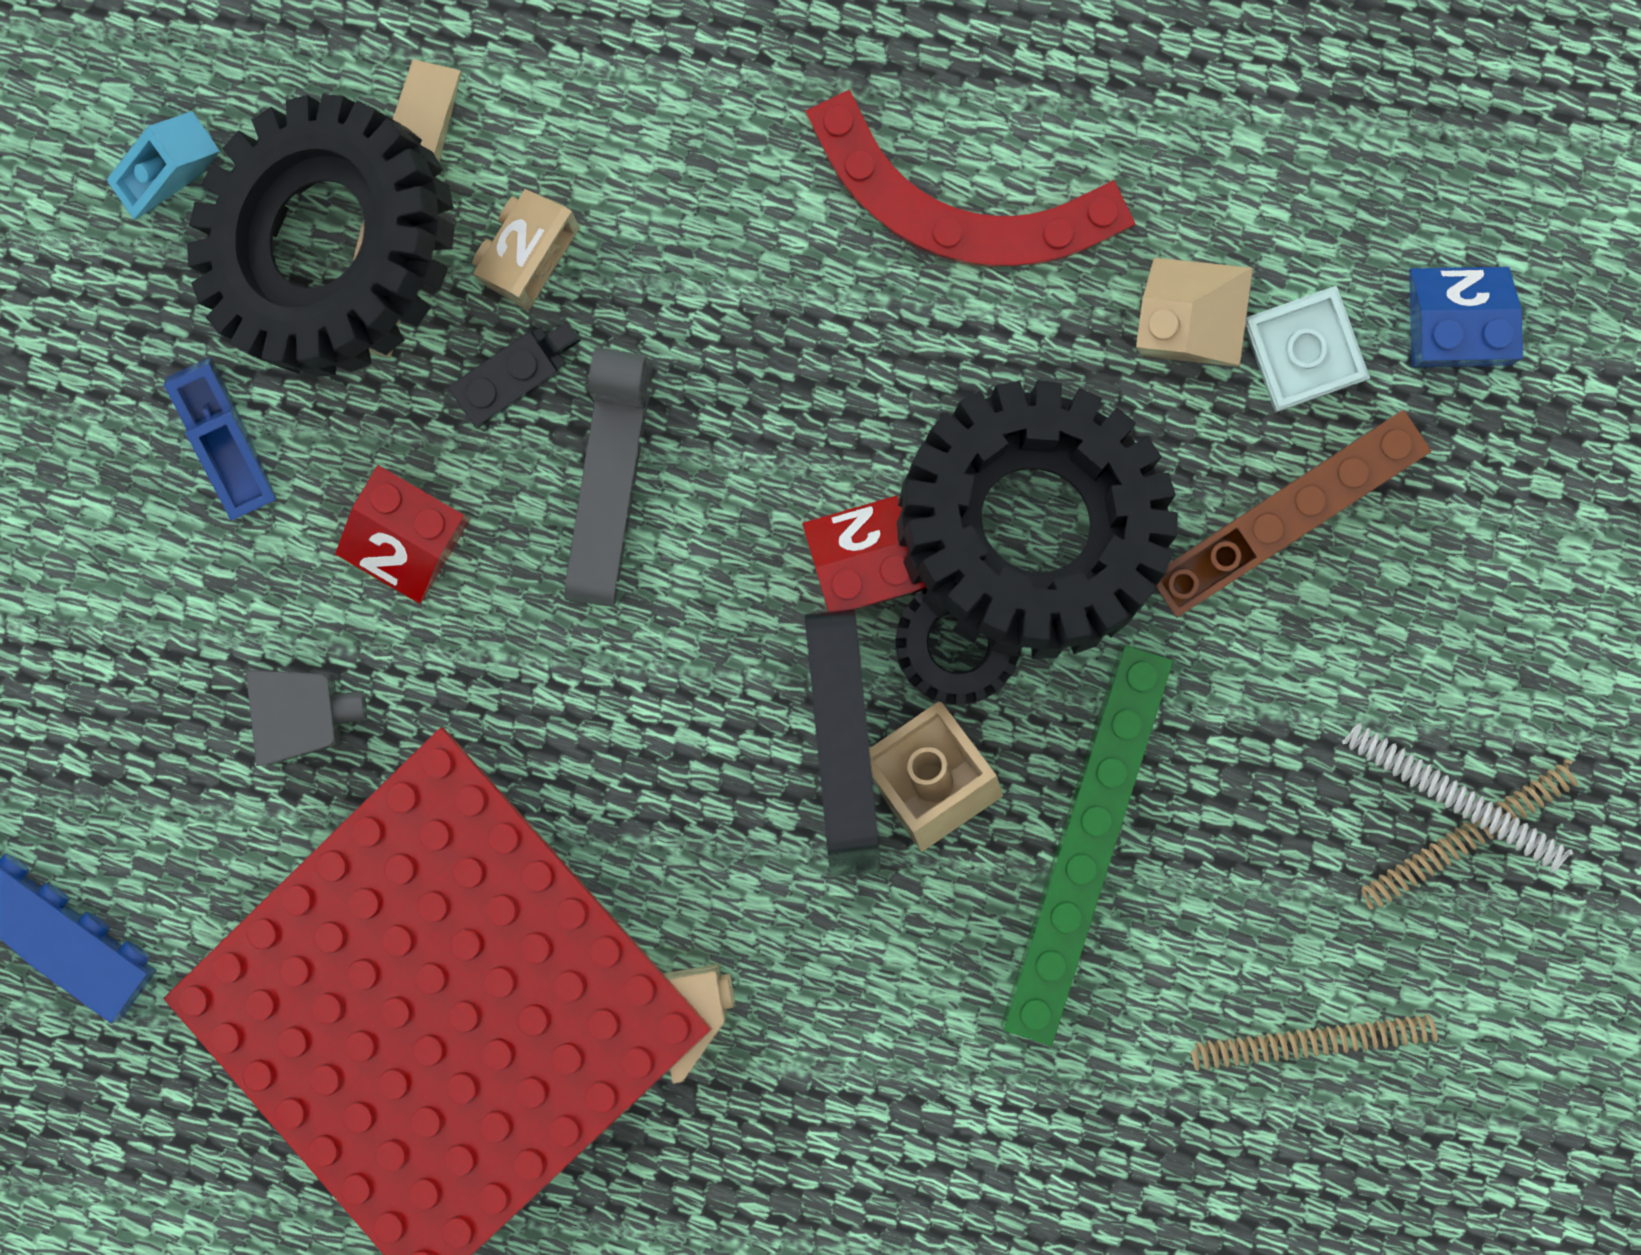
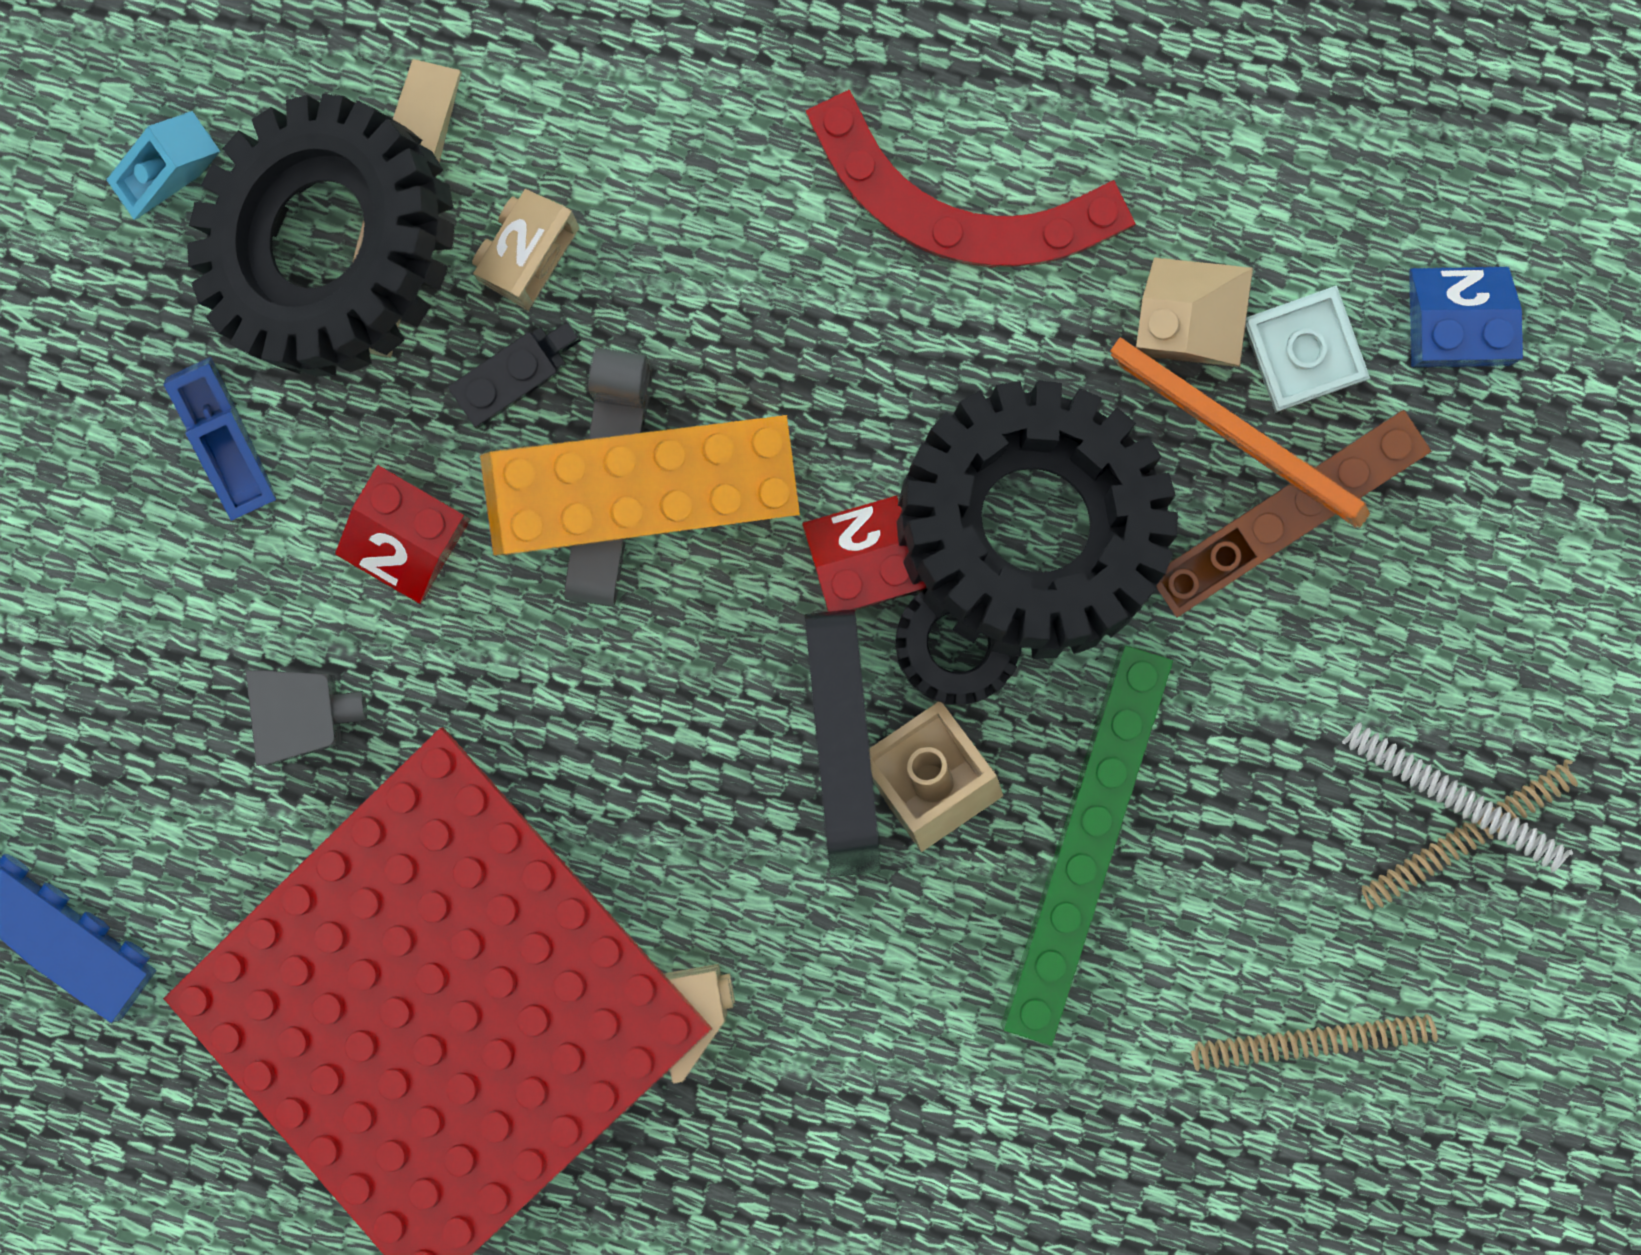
(639, 484): none -> light orange brick
(1240, 433): none -> orange tile

